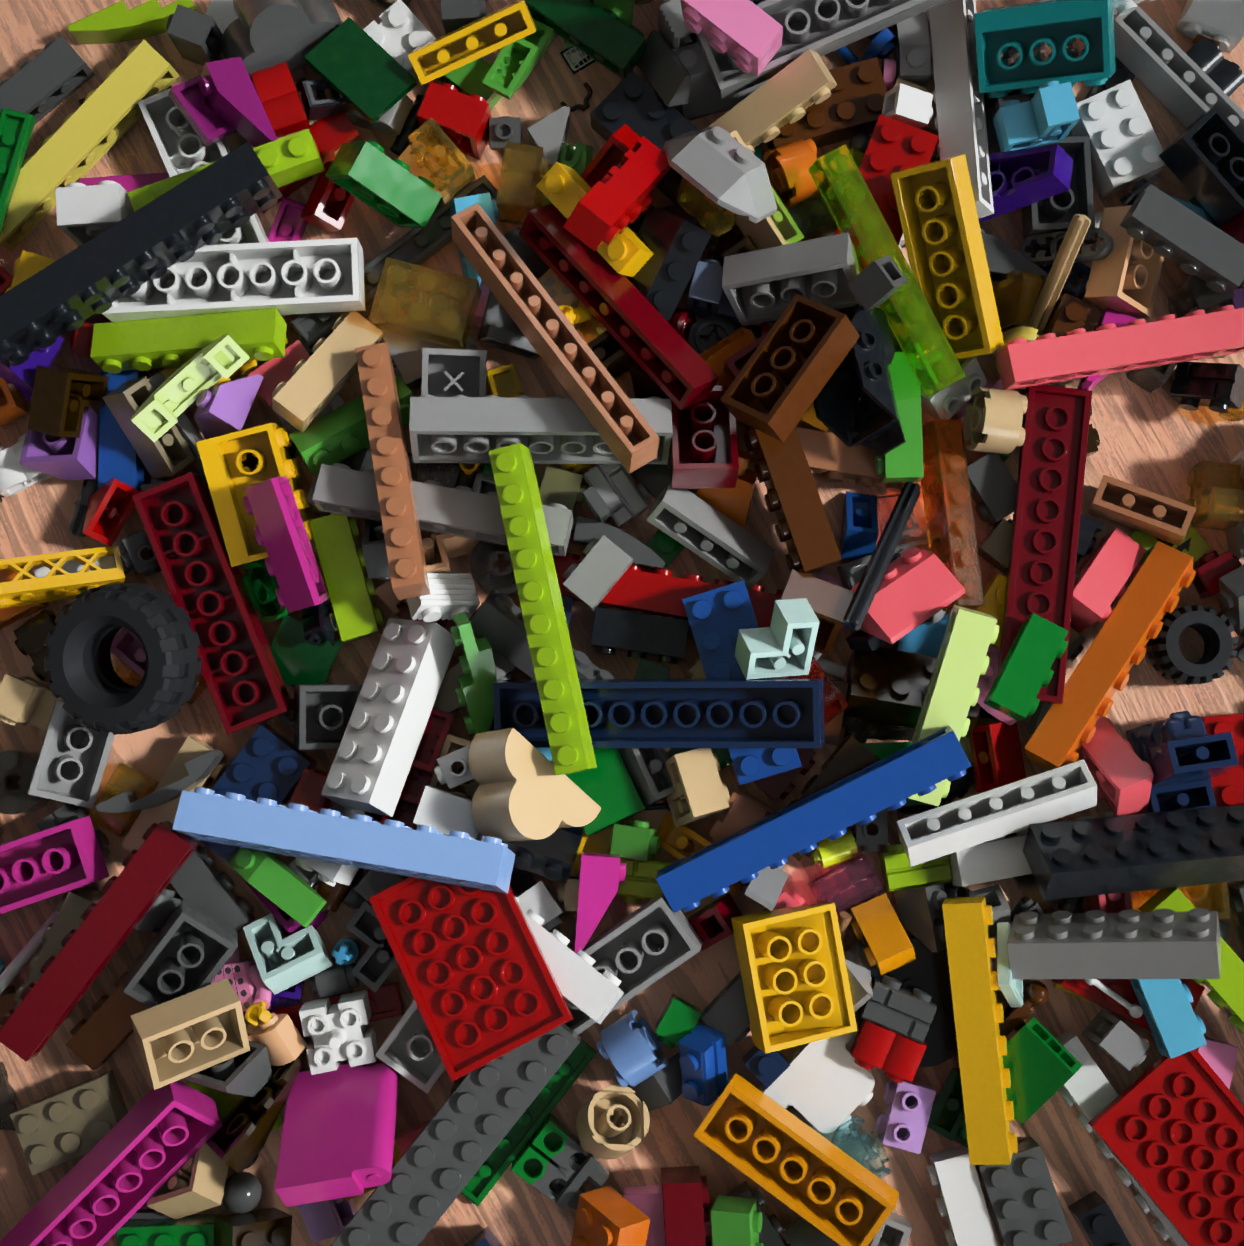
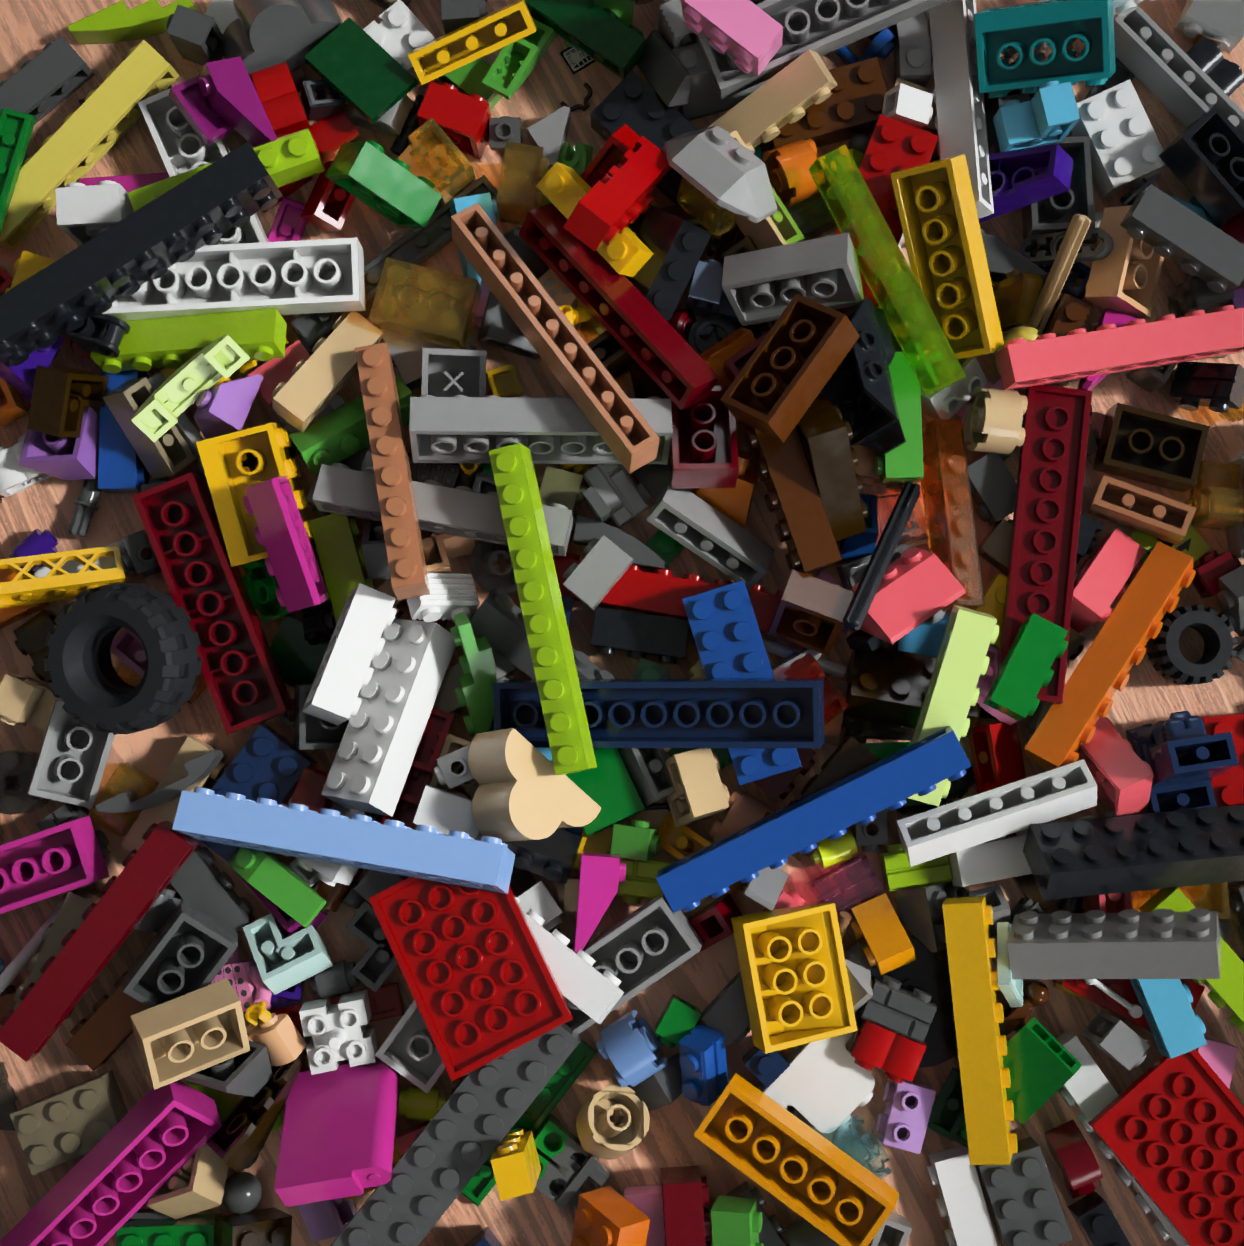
(35, 544): none -> dark purple brick
(100, 335): none -> black piece
(109, 511): red slope -> none
(346, 951): dark azure axle -> none
(349, 655): none -> white brick
(419, 1105): none -> neon yellow brick
(516, 1164): none -> yellow brick
(784, 646): light aqua brick -> none
(832, 465): none -> dark brown brick
(877, 282): dark grey brick -> none
(888, 71): bright pink tile -> none
(1074, 1159): none -> dark red brick
(1151, 447): none -> dark brown brick

